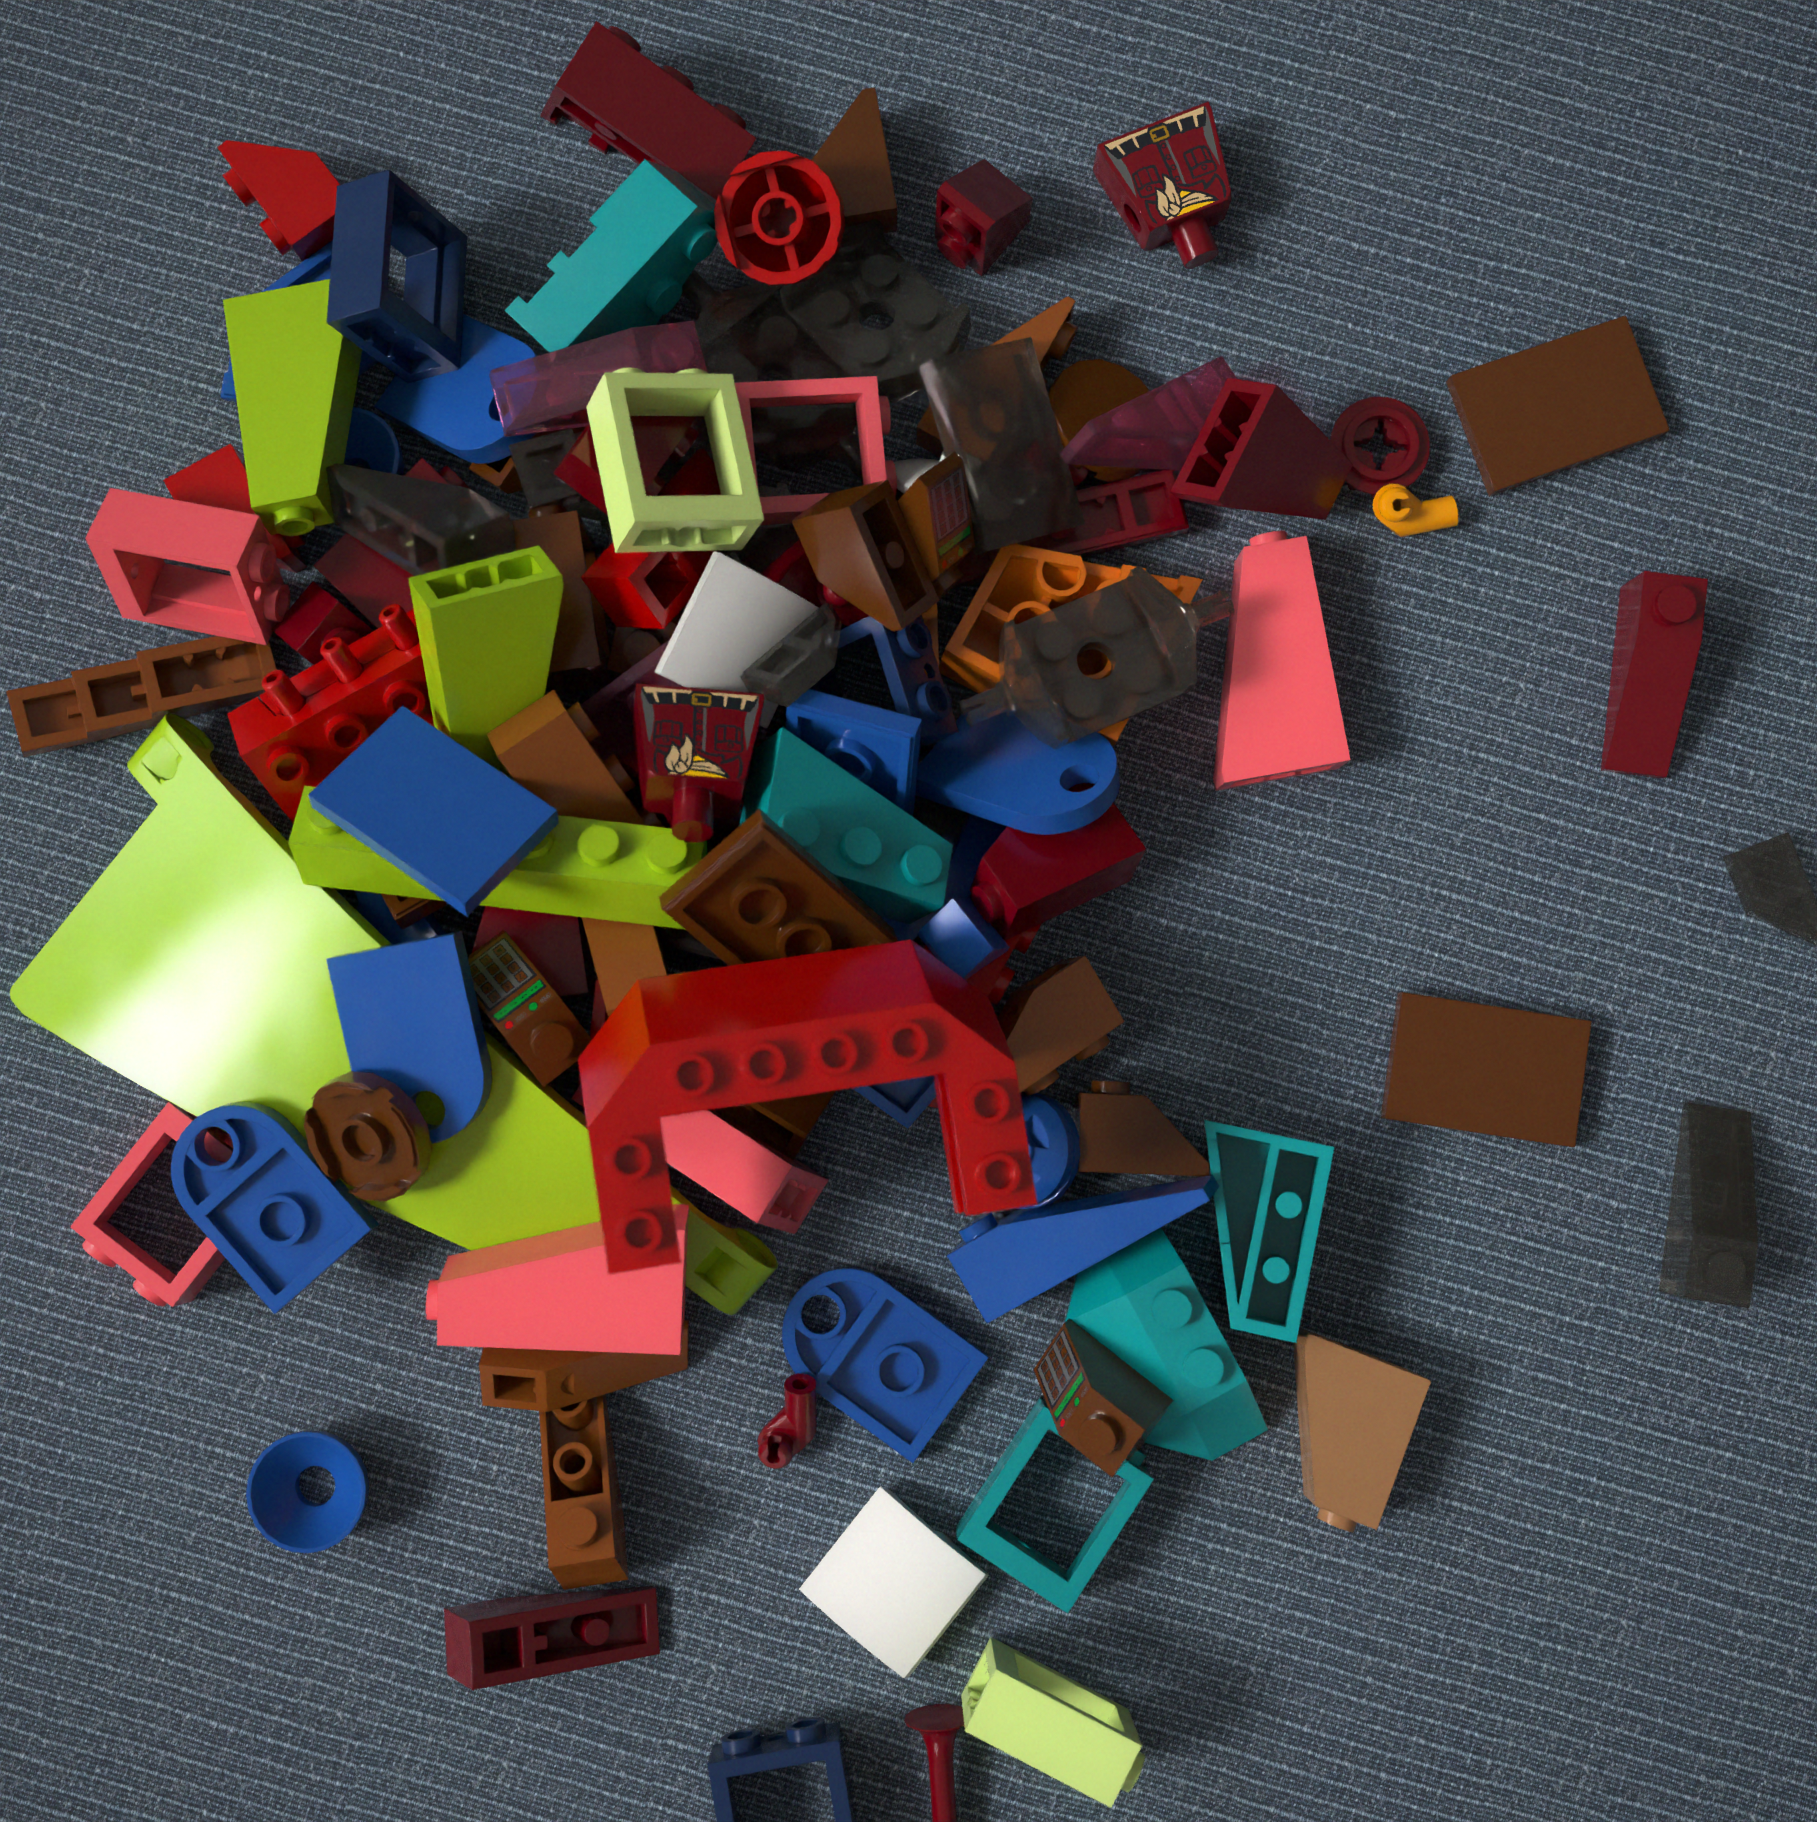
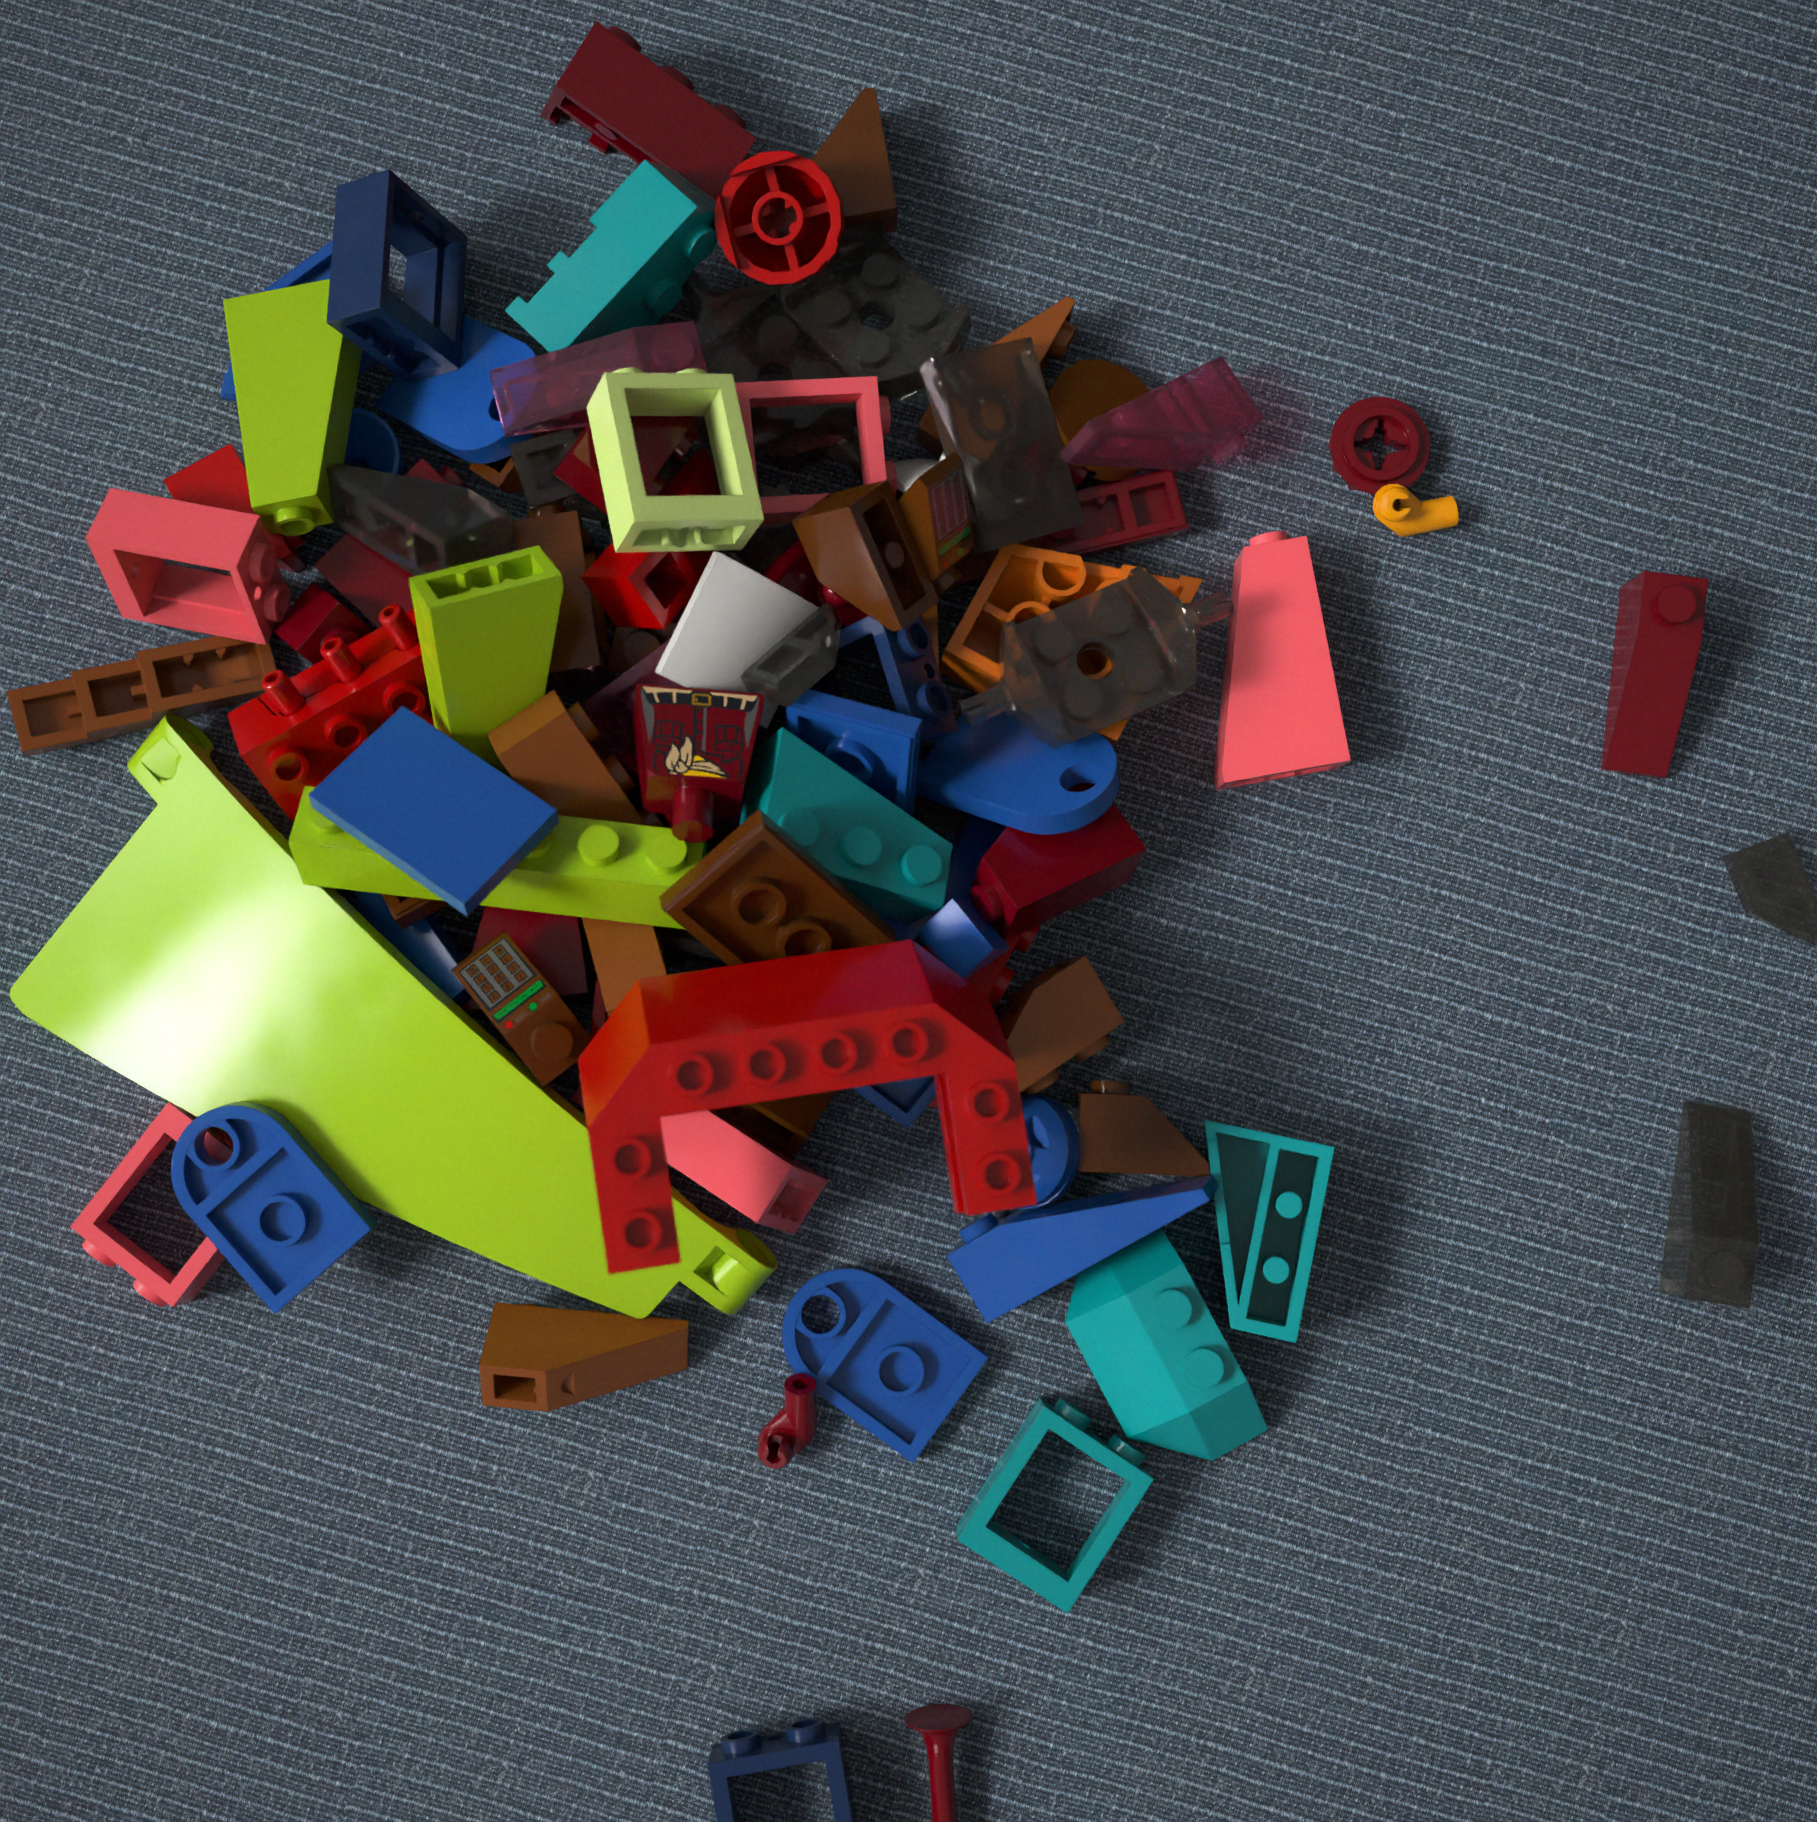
(281, 1508): blue piece -> none
(290, 188): red slope -> none
(368, 1135): reddish brown tile -> none
(416, 1022): blue tile -> none
(548, 1634): dark red slope -> none
(559, 1296): coral slope -> none
(582, 1496): dark orange slope -> none
(893, 1582): white slope -> none
(979, 216): dark red slope -> none
(1052, 1723): yellowish green window -> none
(1097, 1398): reddish brown slope -> none
(1169, 183): dark red torso -> none
(1262, 456): dark red slope -> none
(1352, 1427): medium nougat slope -> none
(1486, 1069): reddish brown tile -> none
(1557, 405): reddish brown tile -> none

